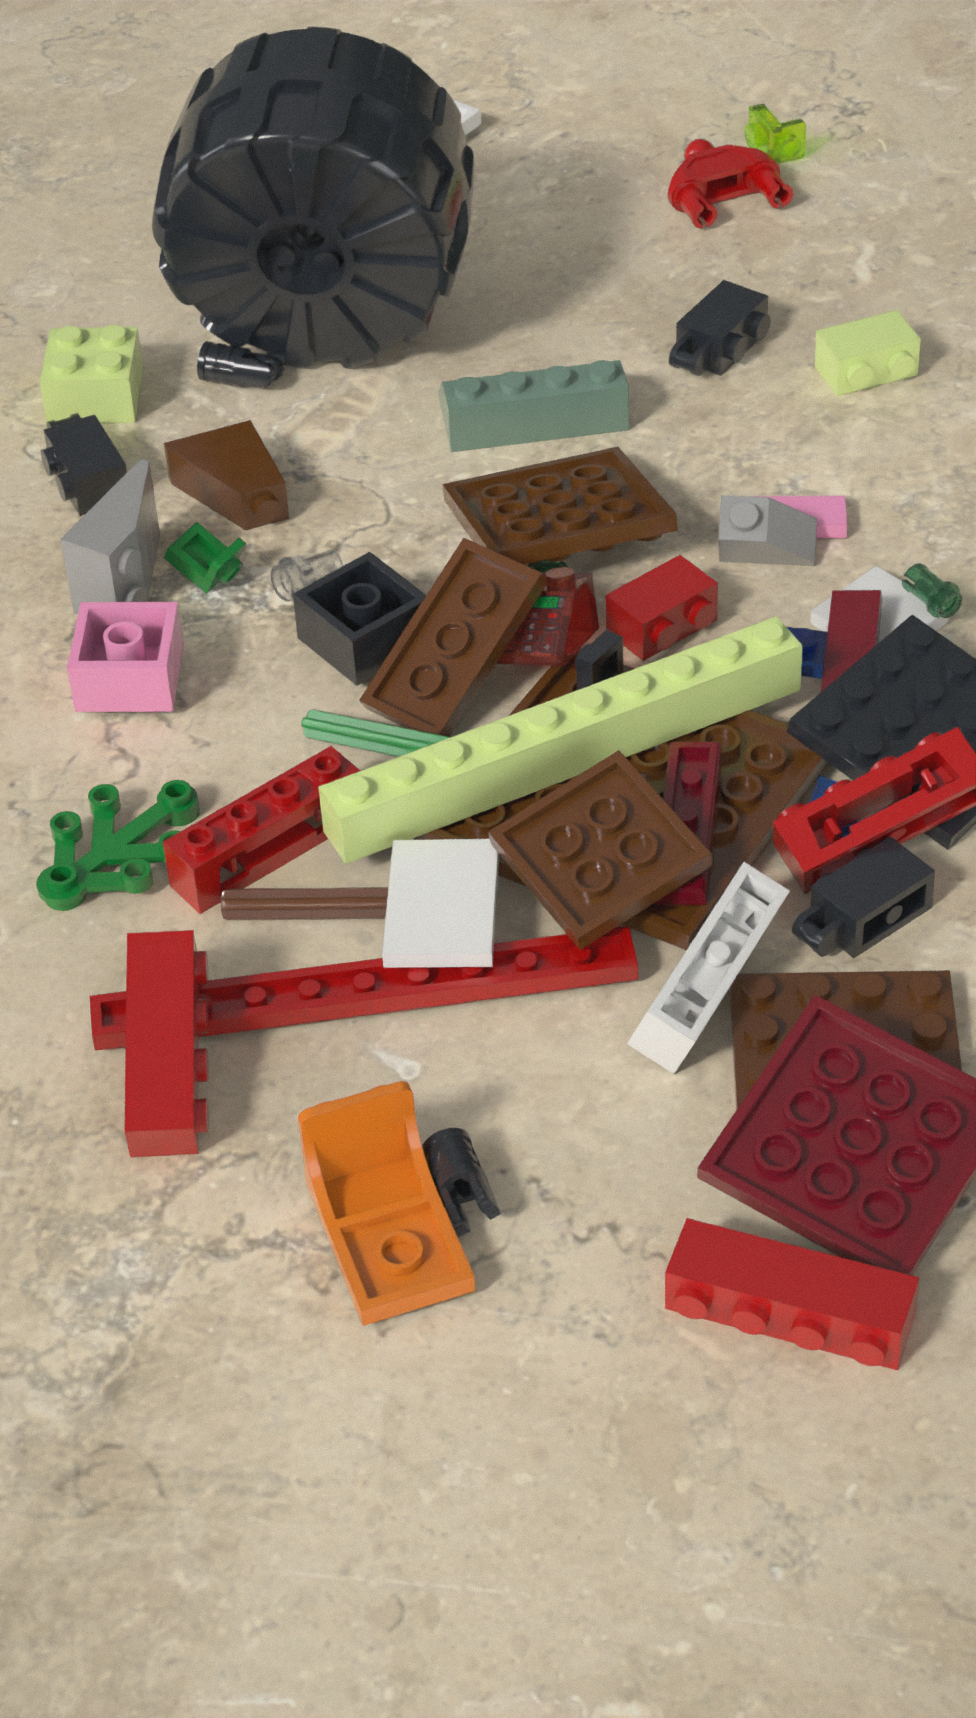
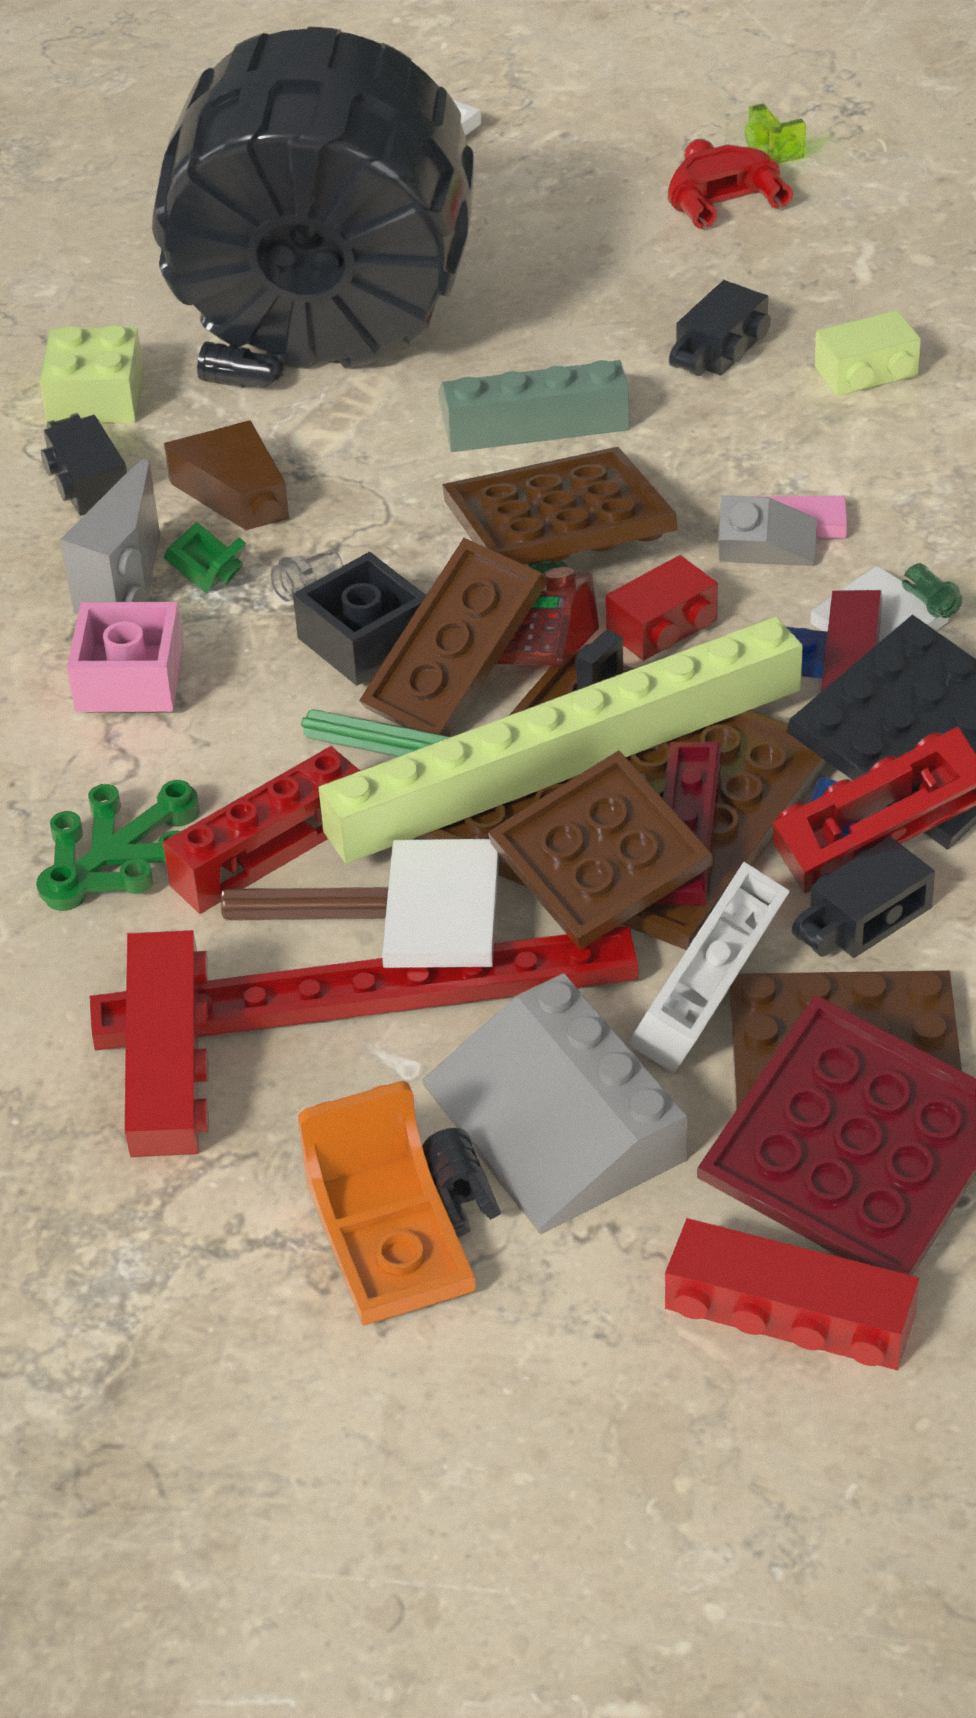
(558, 1105): none -> light grey slope

